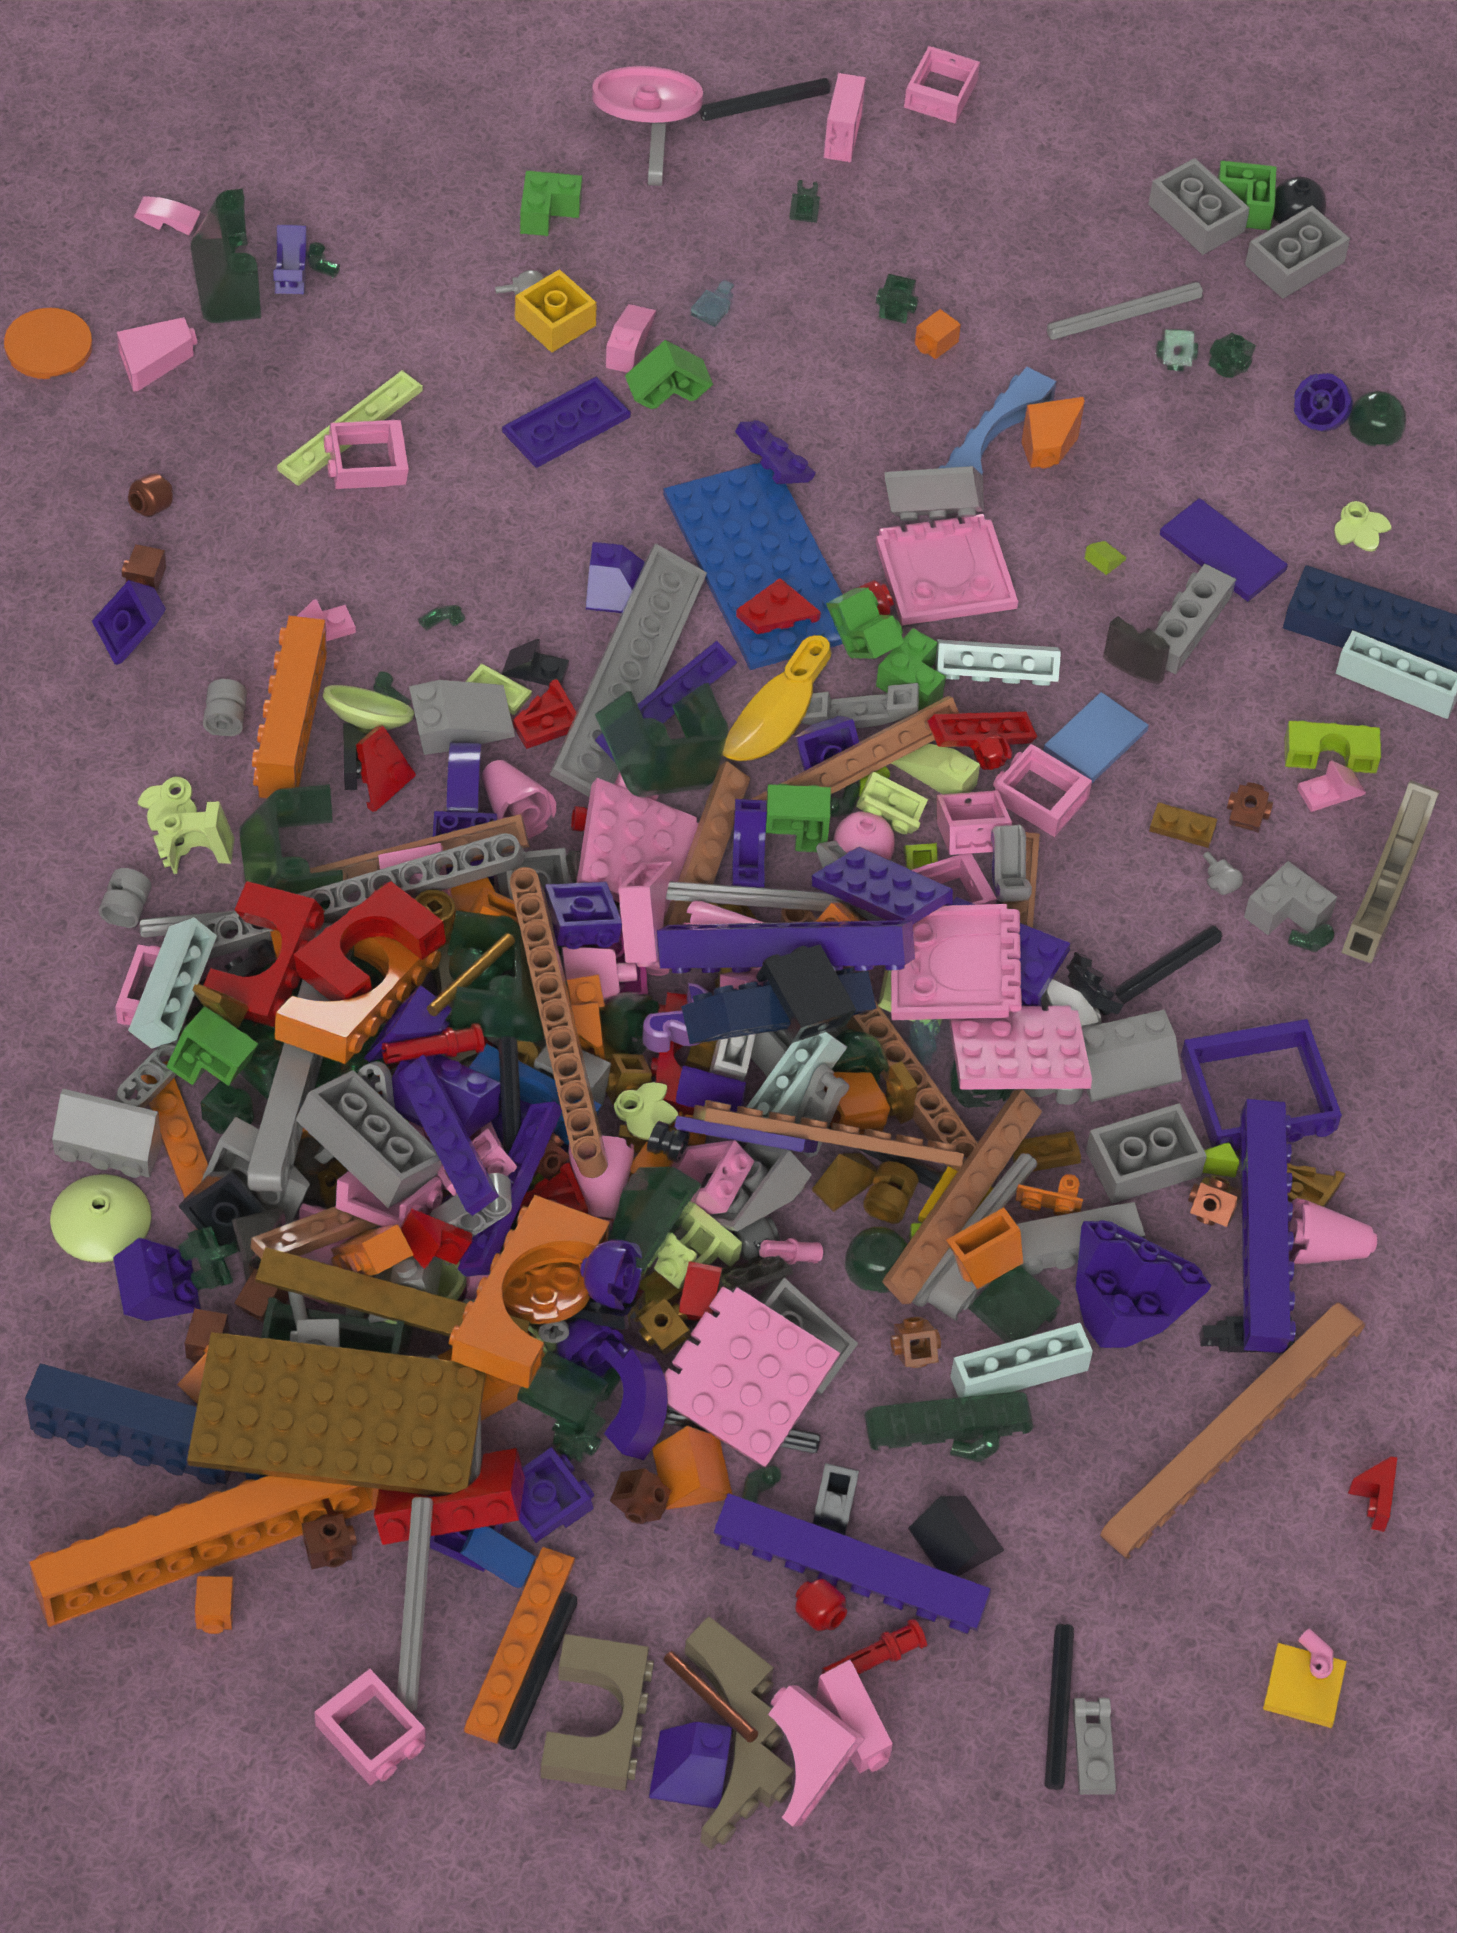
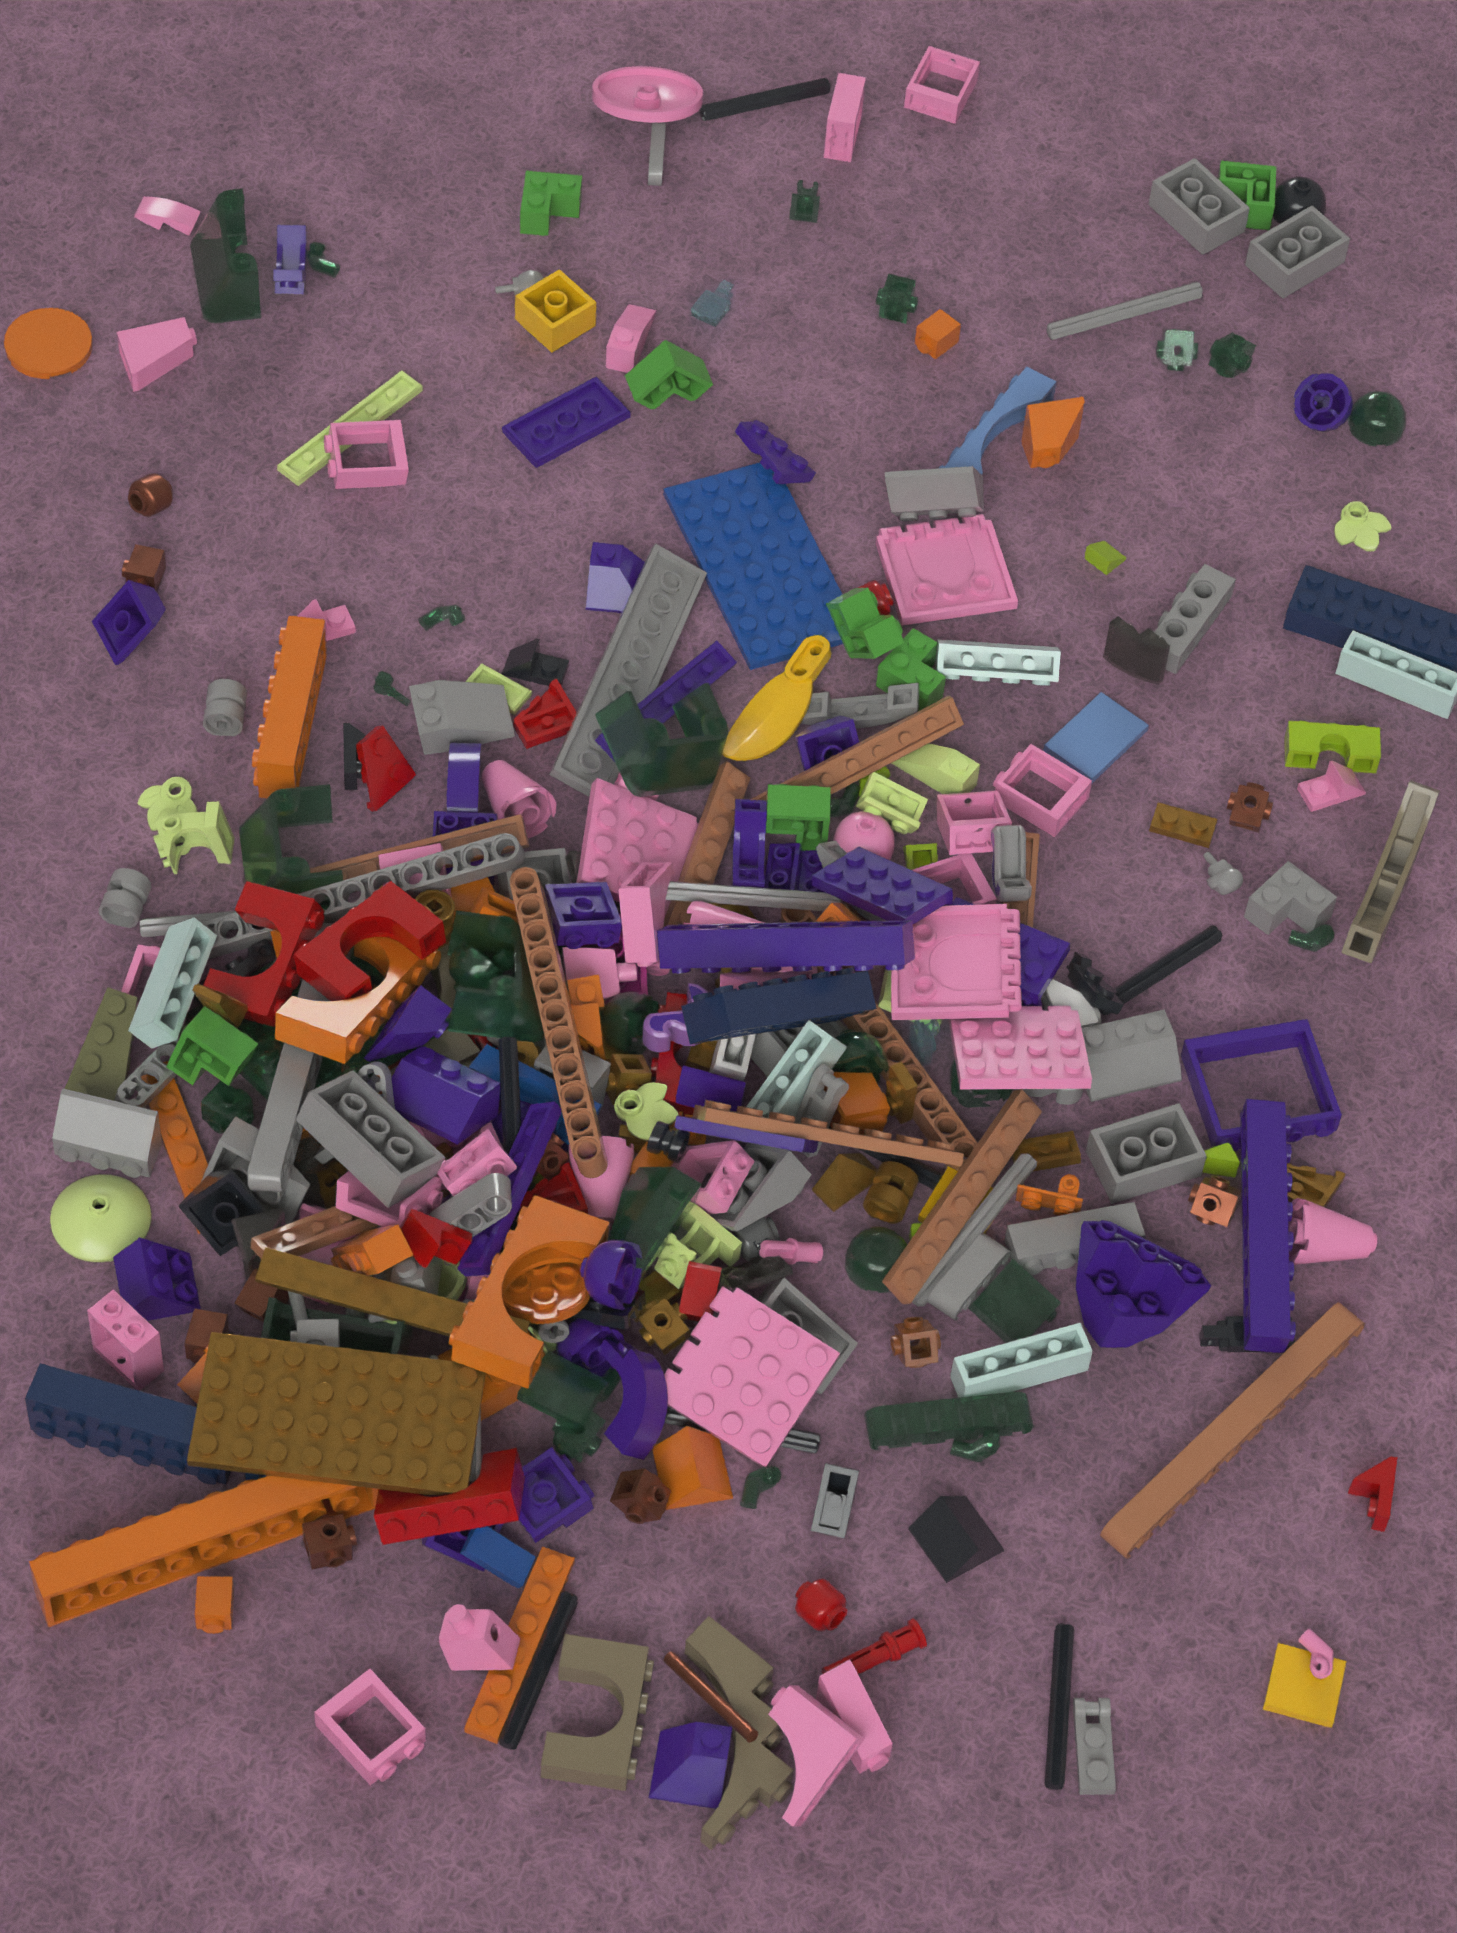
(107, 1048): none -> olive wing
(124, 1334): none -> bright pink window
(211, 1257): clear green hips -> none
(367, 708): yellowish green dish -> none
(414, 1602): light grey axle -> none
(448, 1043): red pin -> none
(448, 1135): dark purple plate -> none
(471, 974): pearl gold bar -> none
(477, 1640): none -> bright pink torso
(578, 818): red hinge -> none
(776, 608): red wing -> none
(791, 867): none -> dark purple slope
(808, 992): black panel -> none
(853, 1563): dark purple brick -> none
(985, 733): red plate -> none
(987, 1248): orange torso -> none
(1218, 542): dark purple tile -> none

